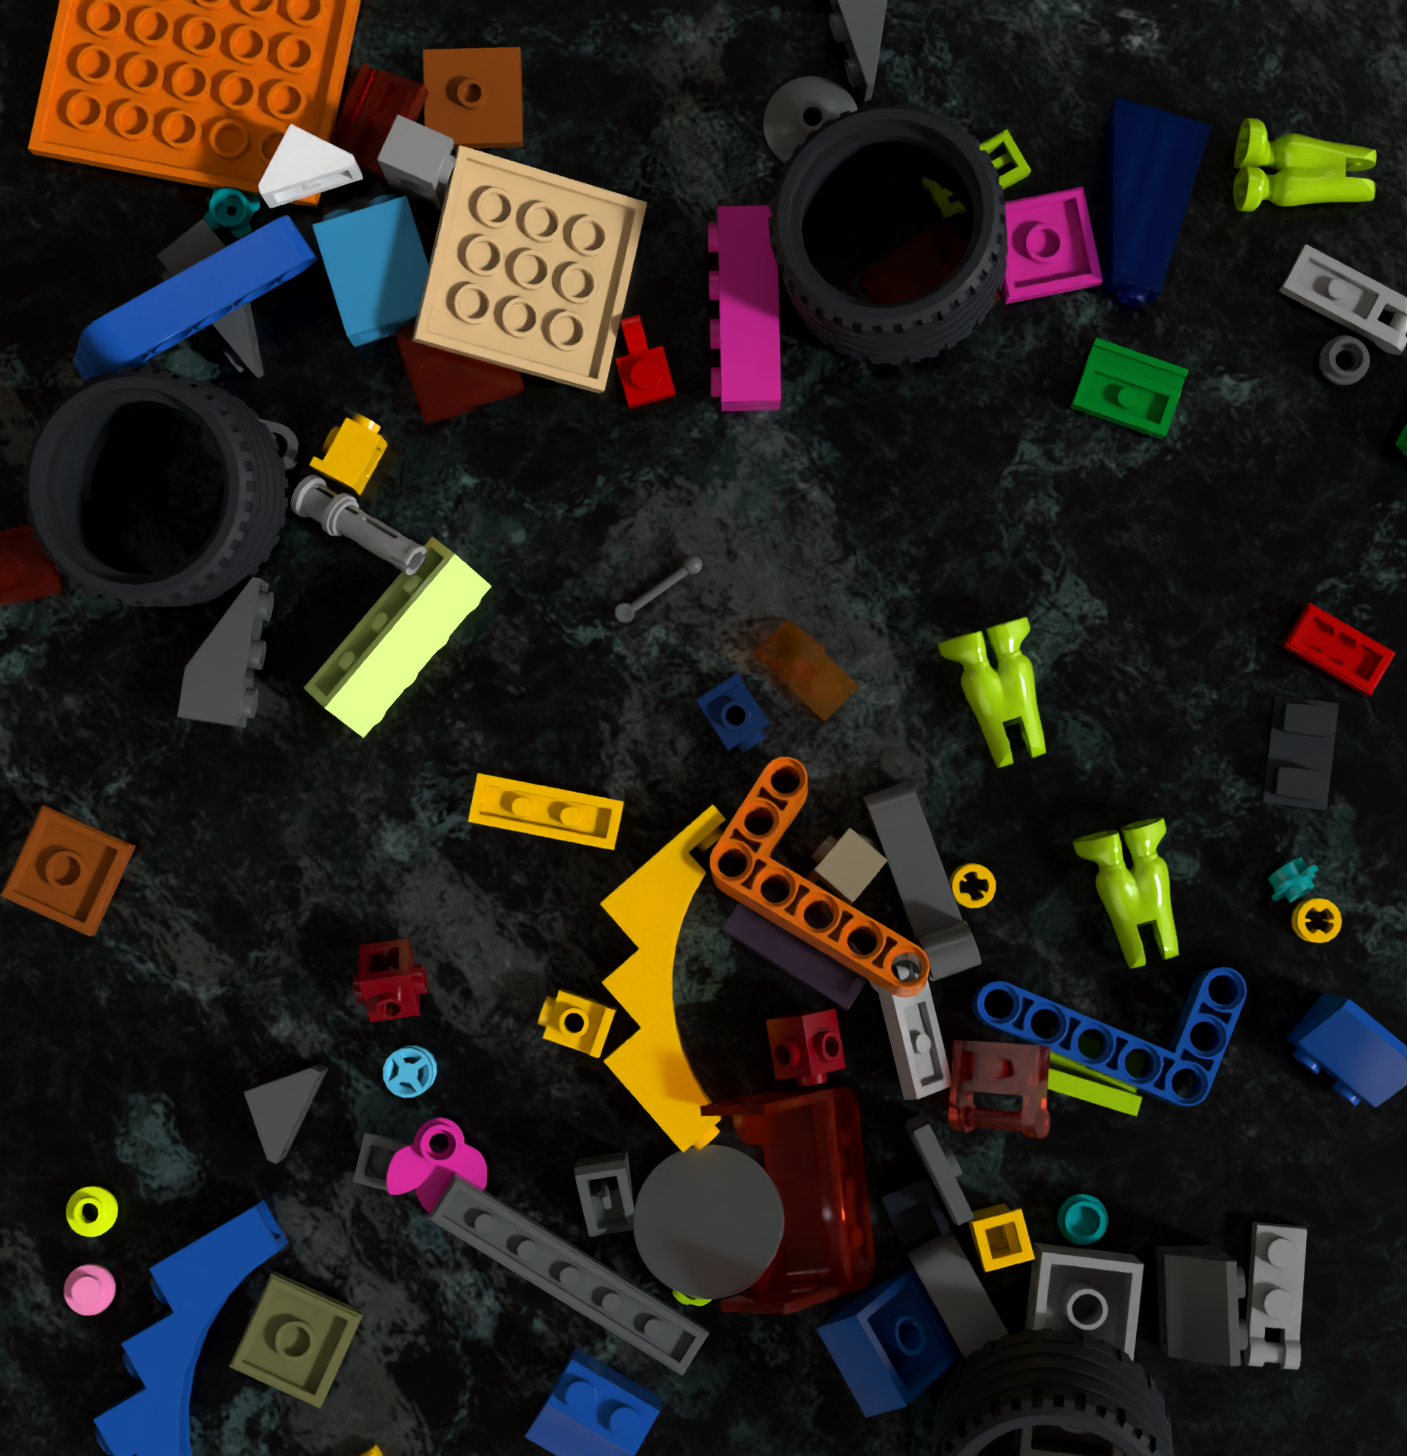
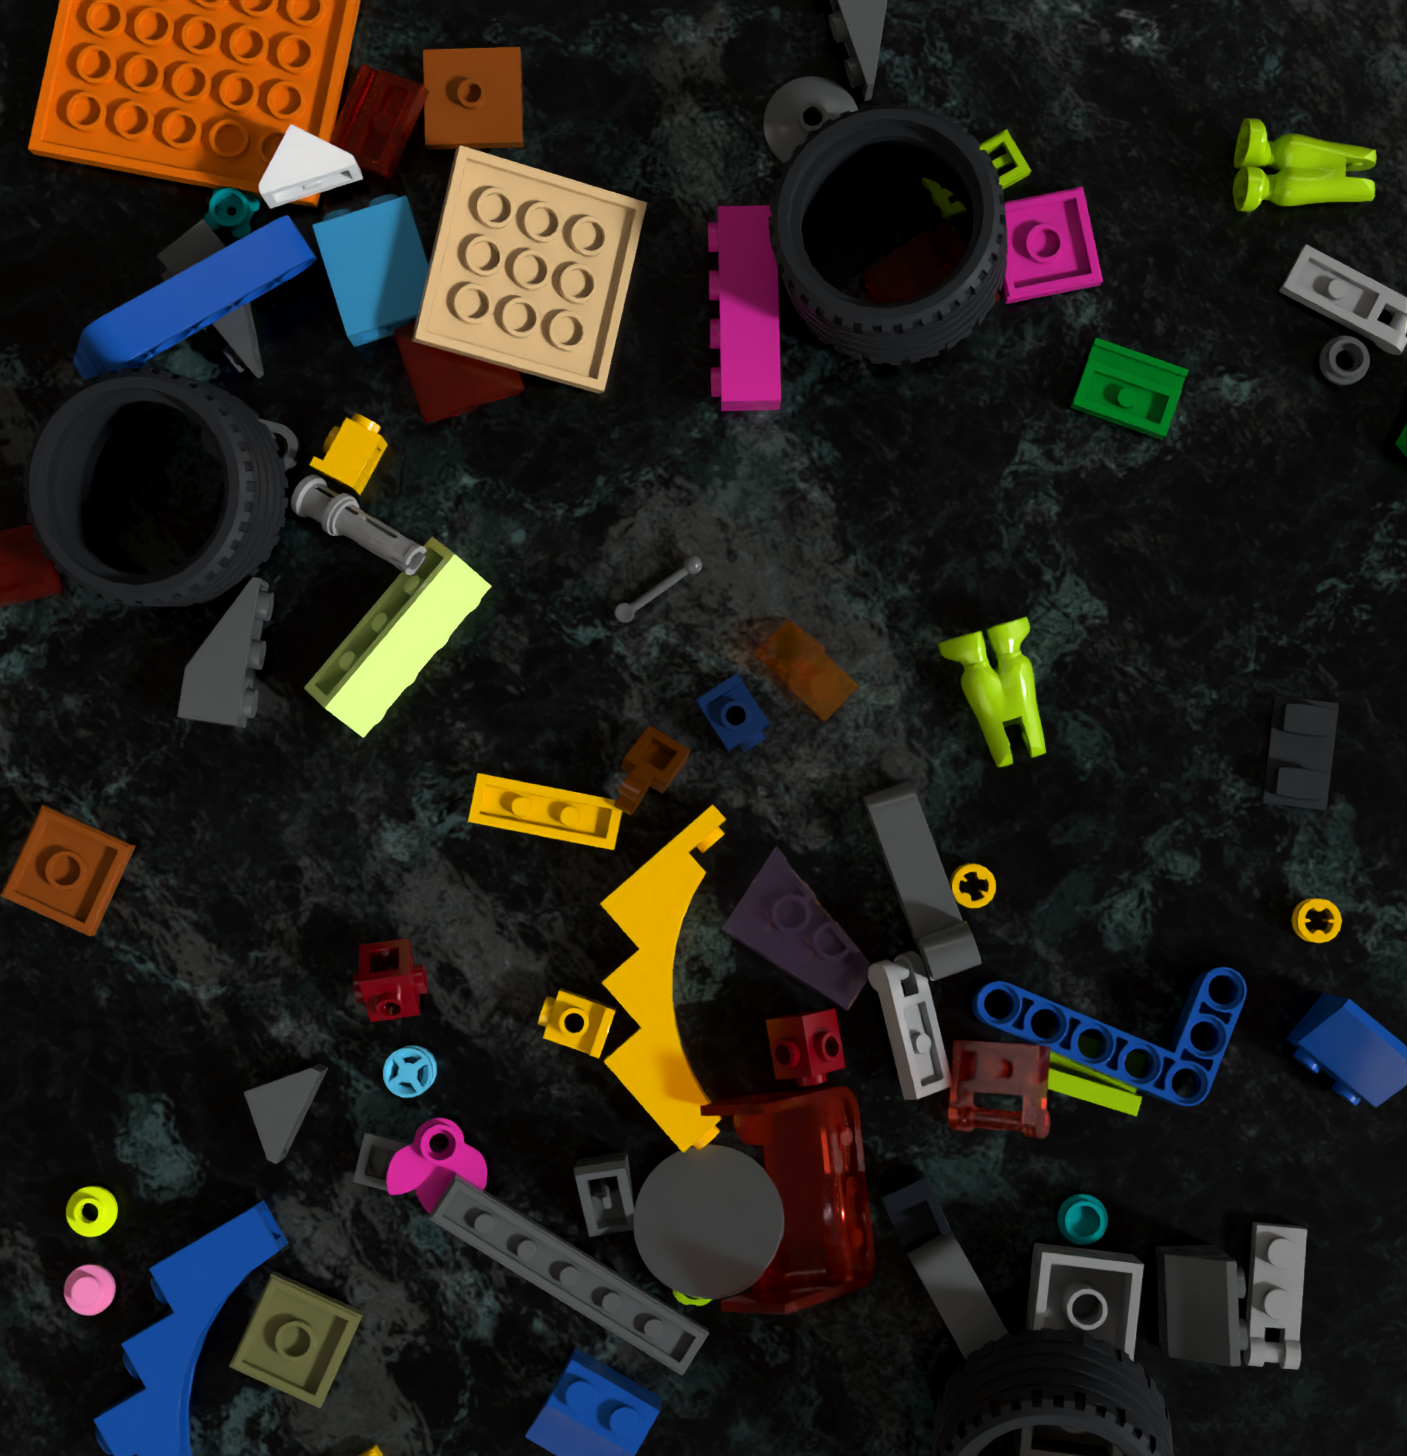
(418, 161): light grey brick -> none
(643, 371): red plate -> none
(650, 763): none -> reddish brown plate
(804, 895): orange beam -> none
(846, 865): dark tan brick -> none
(889, 1343): blue slope -> none
(940, 1167): dark grey plate -> none
(1000, 1237): yellow brick -> none
(1134, 894): lime piece -> none
(1147, 190): clear blue slope -> none
(1292, 880): teal plate -> none
(1338, 649): red plate -> none

